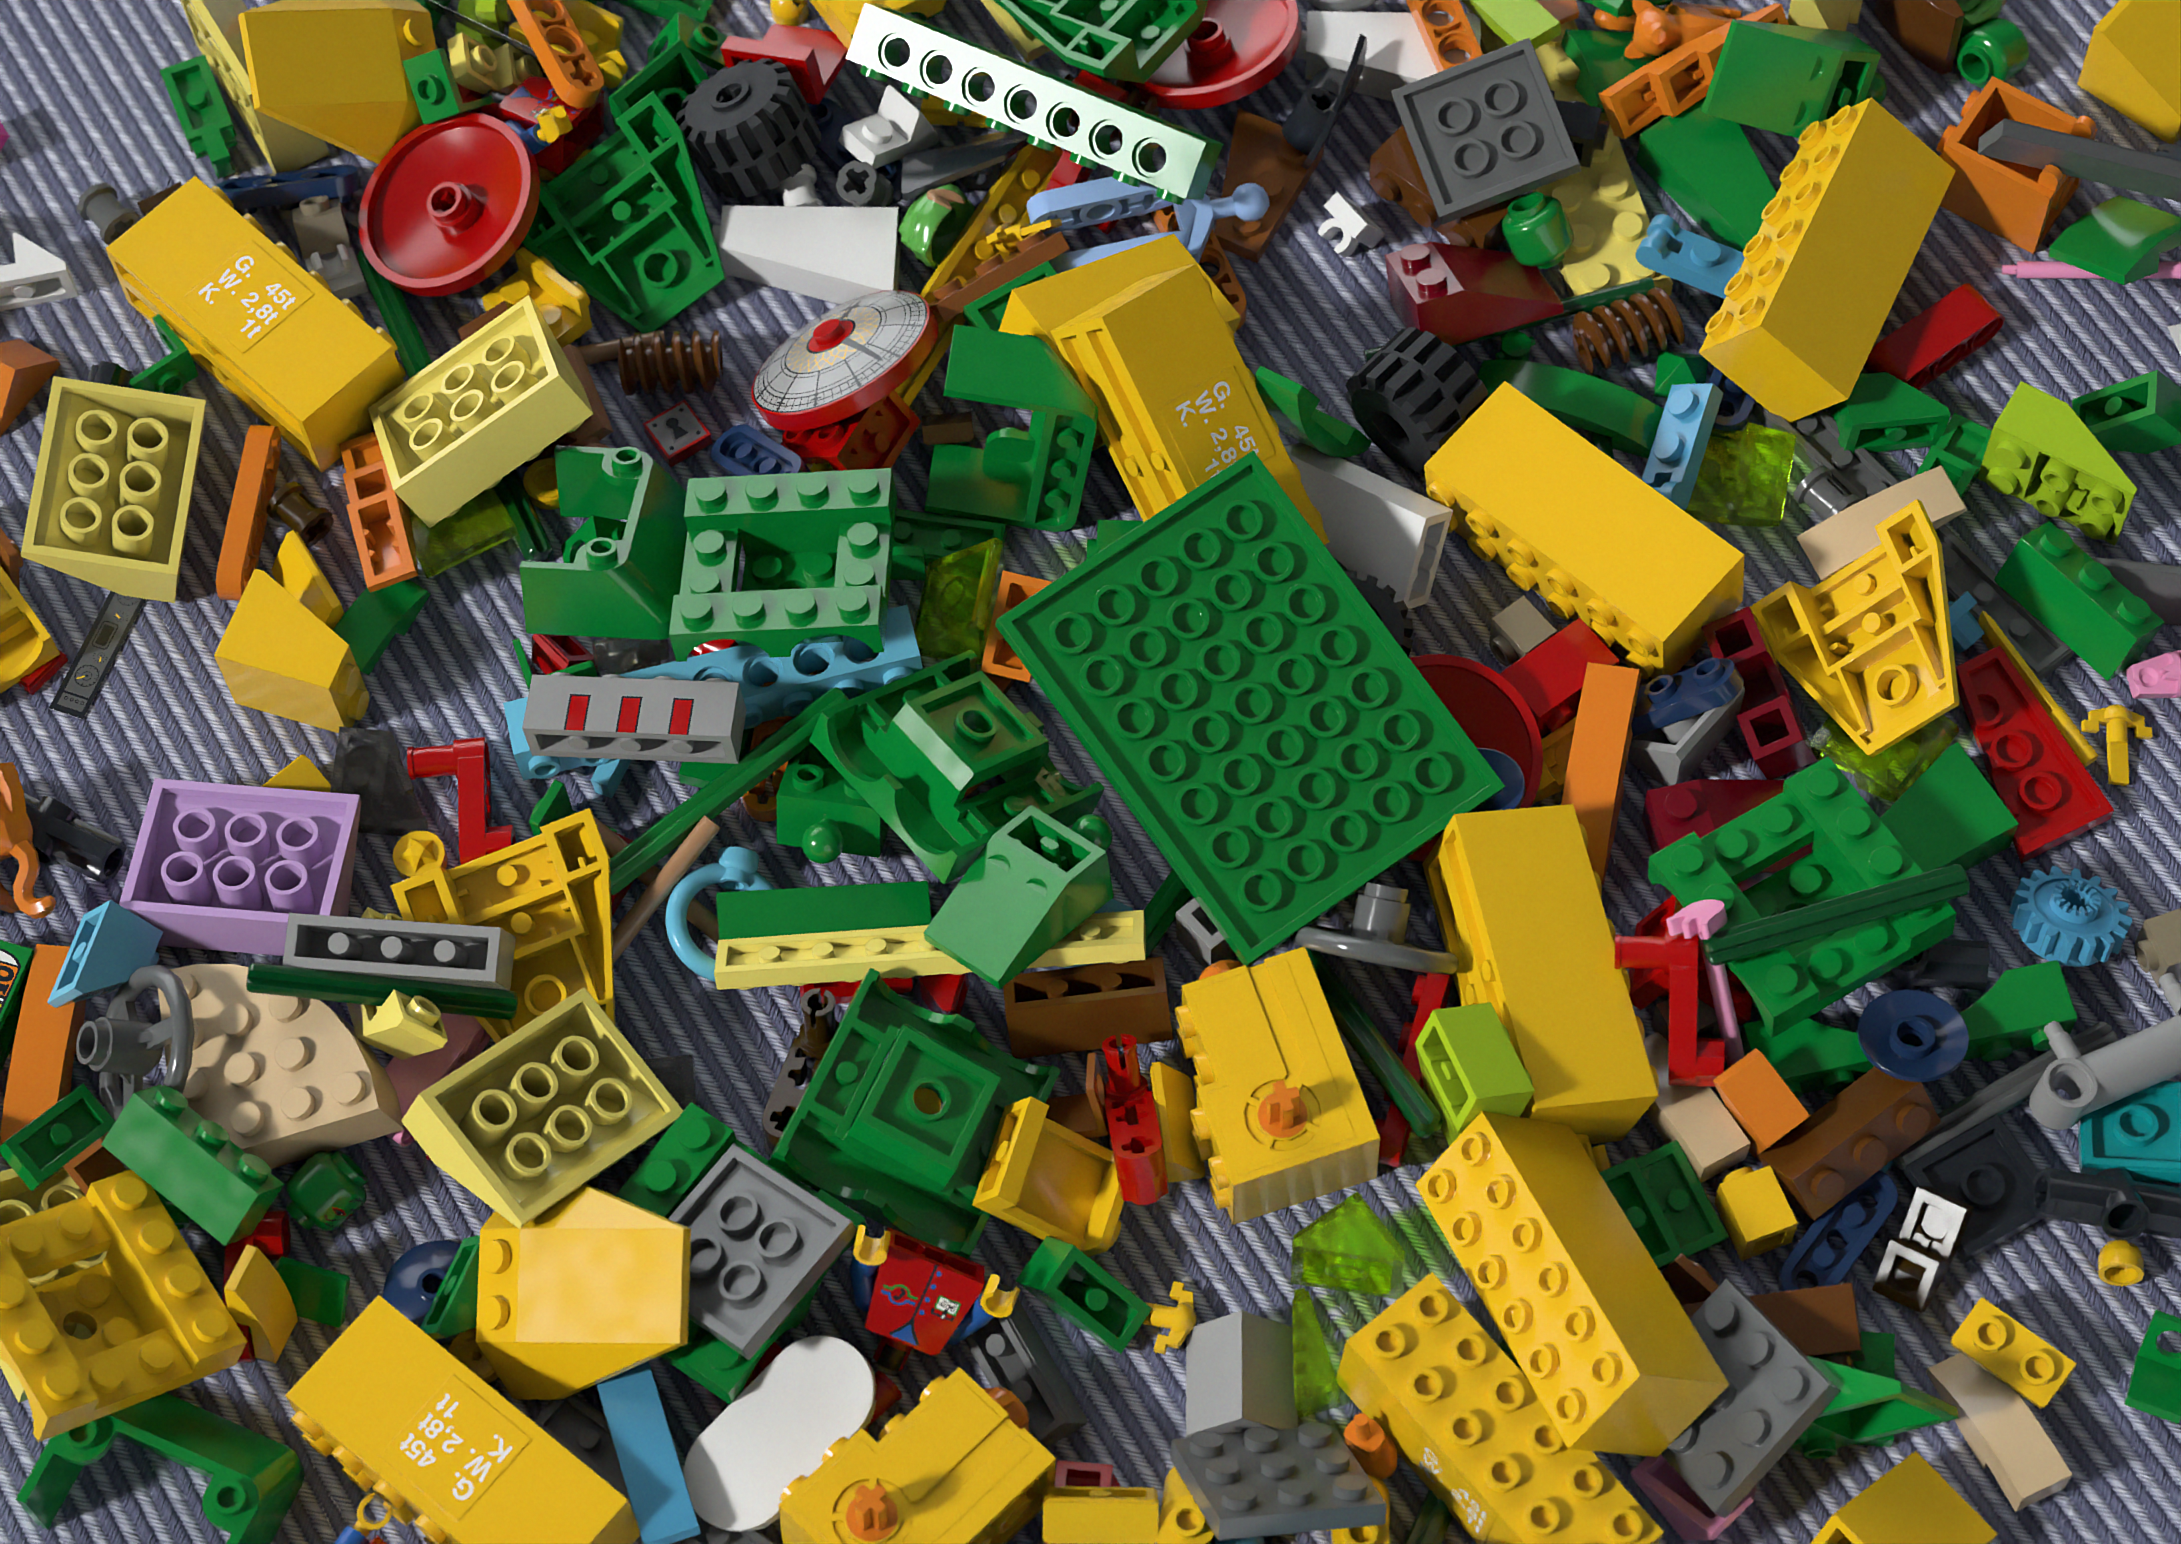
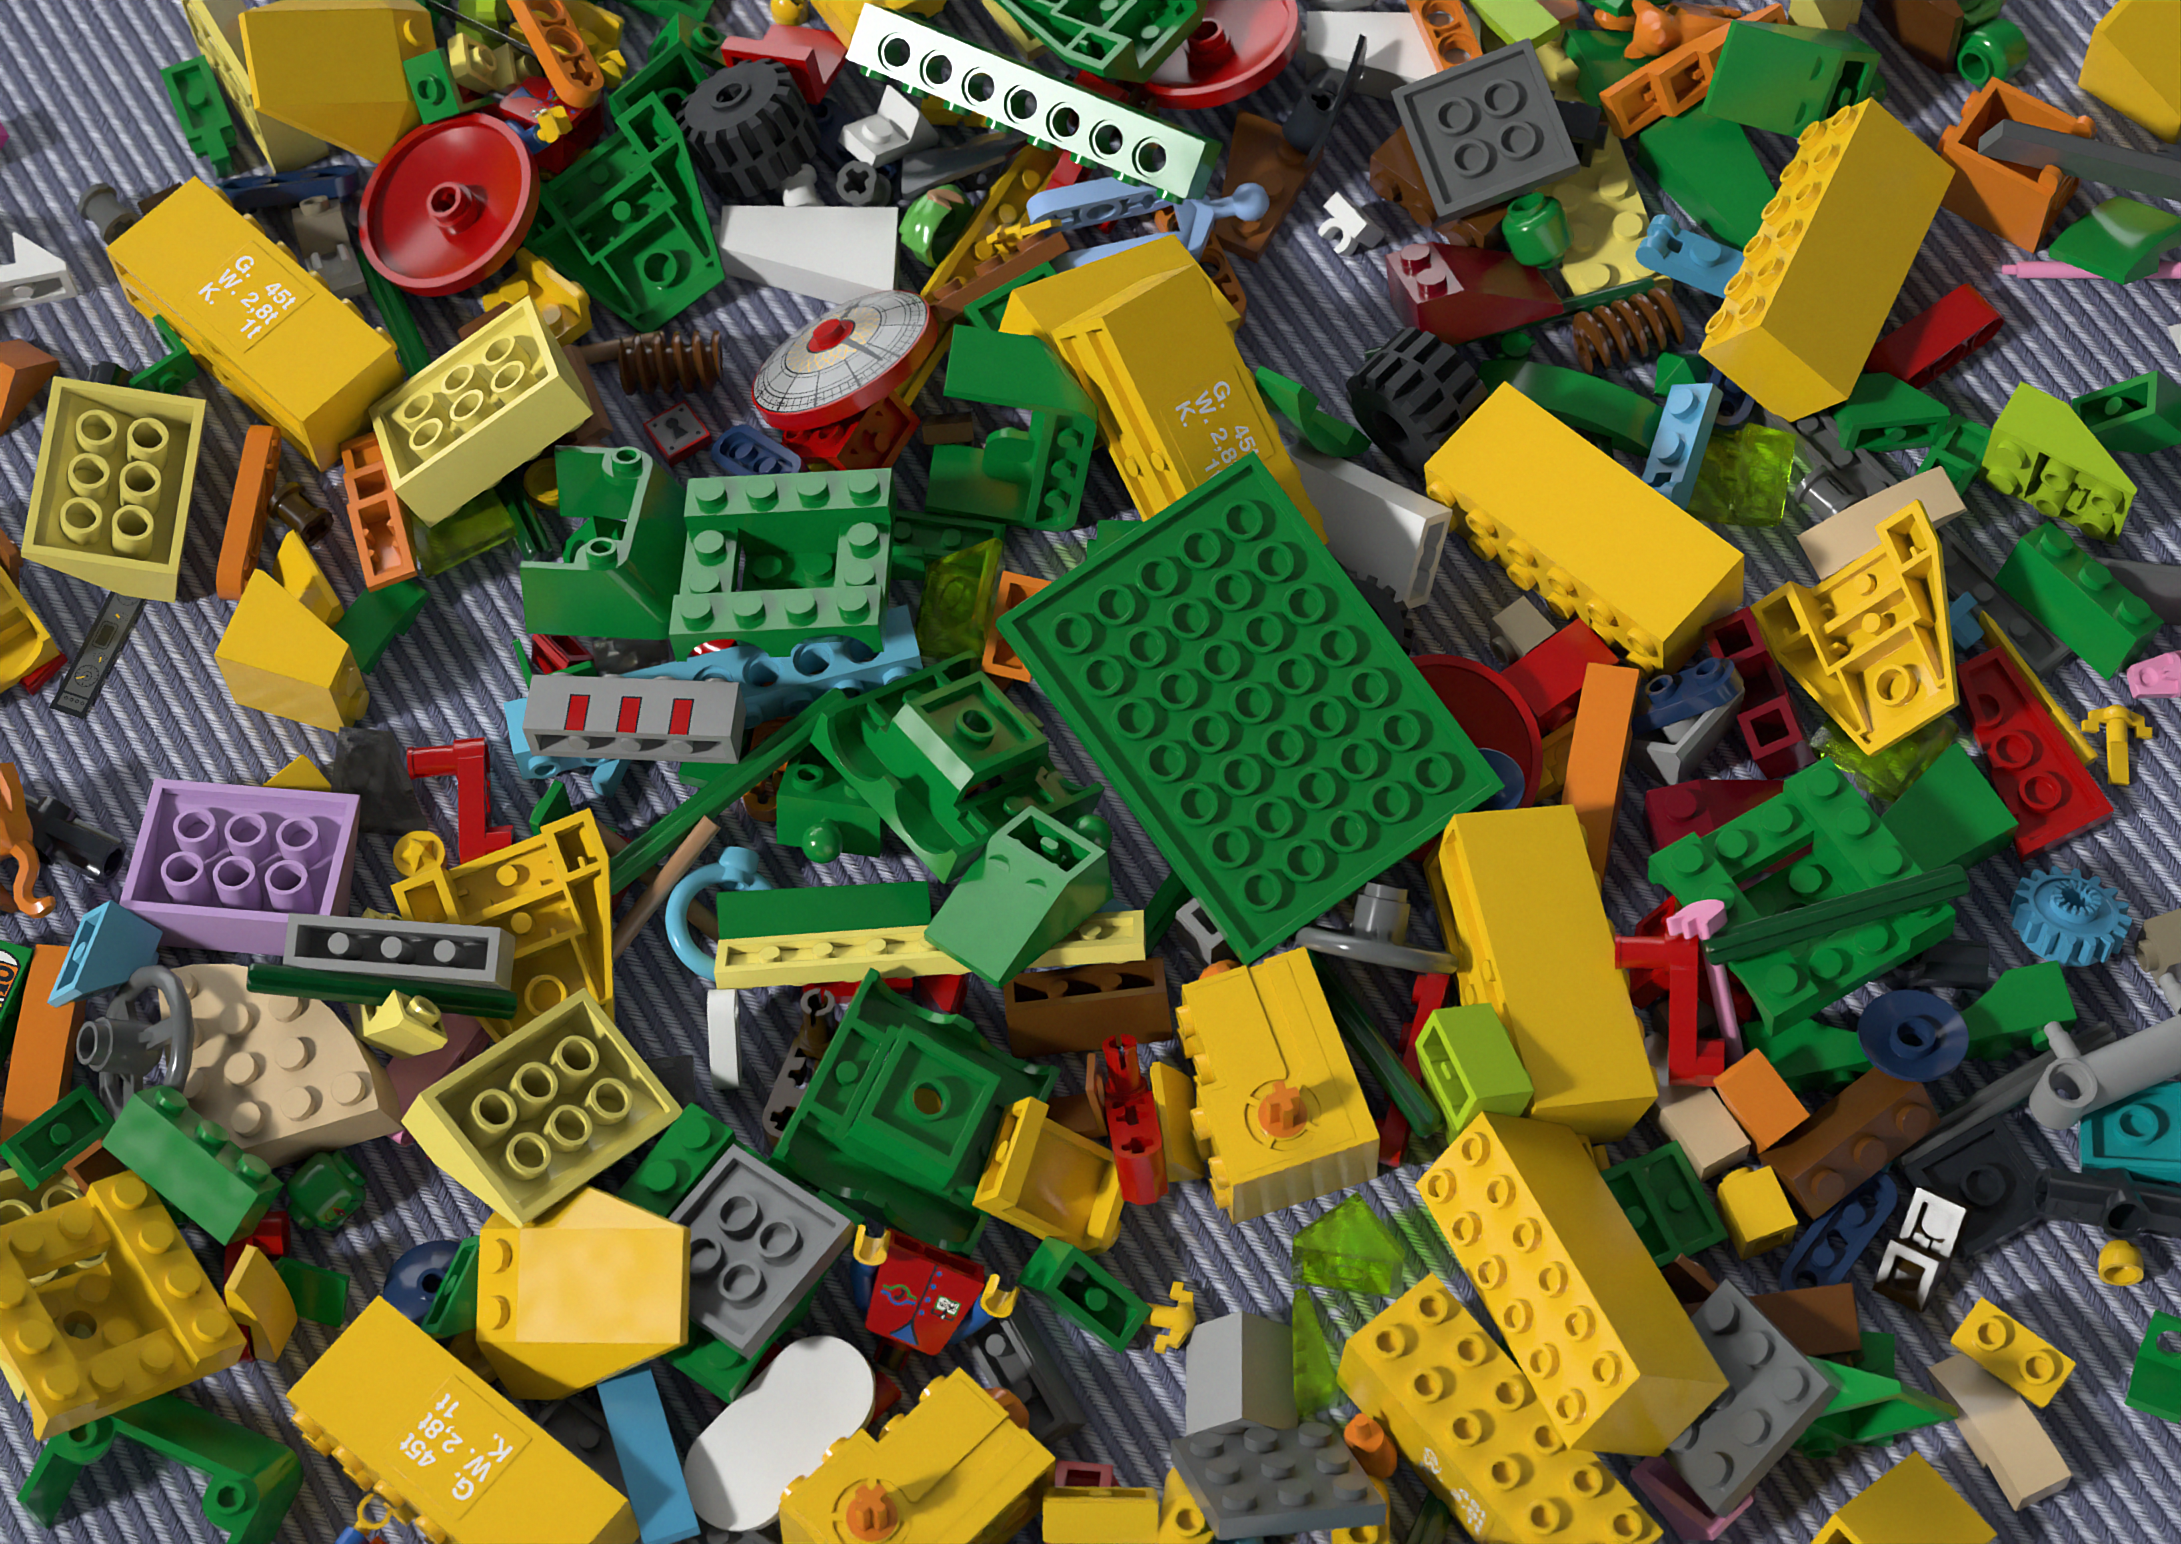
(724, 1039): none -> white beam

